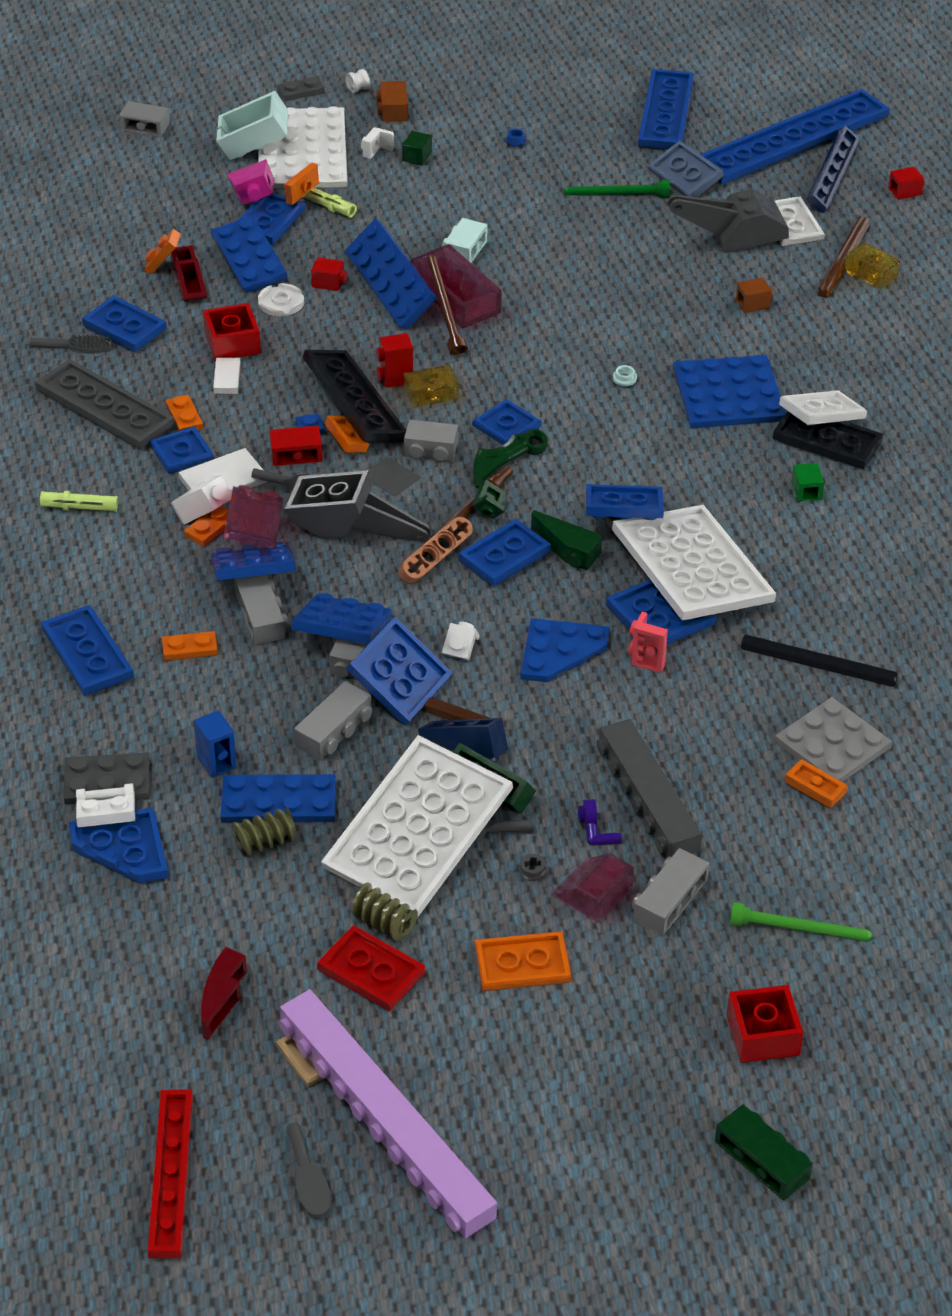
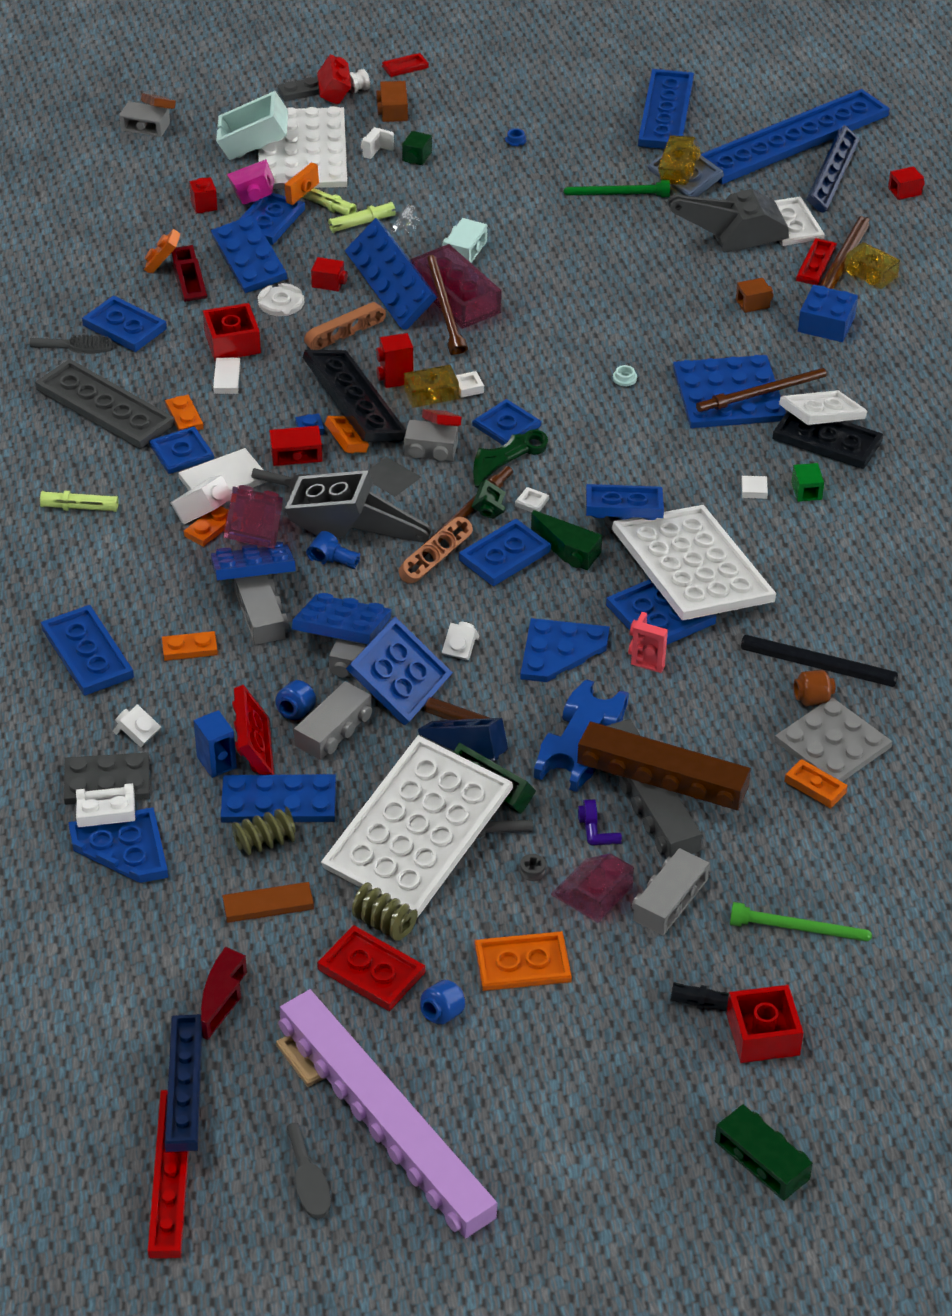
(137, 725): none -> white bracket
(158, 101): none -> dark orange tile
(184, 1084): none -> dark blue tile
(203, 195): none -> red brick
(252, 732): none -> red plate
(268, 902): none -> dark orange tile
(295, 700): none -> blue head
(322, 335): none -> nougat beam
(326, 548): none -> blue pin
(334, 79): none -> red brick
(362, 217): none -> yellowish green pin
(405, 64): none -> red tile
(406, 220): none -> clear tile
(441, 417): none -> red tile
(442, 1002): none -> blue head
(470, 384): none -> white plate
(531, 500): none -> white tile
(578, 711): none -> blue piece
(664, 765): none -> reddish brown brick
(679, 159): none -> clear yellow brick
(699, 996): none -> black pin
(721, 400): none -> reddish brown bar
(754, 487): none -> white tile
(814, 687): none -> dark orange head
(816, 261): none -> red tile
(827, 313): none -> blue brick

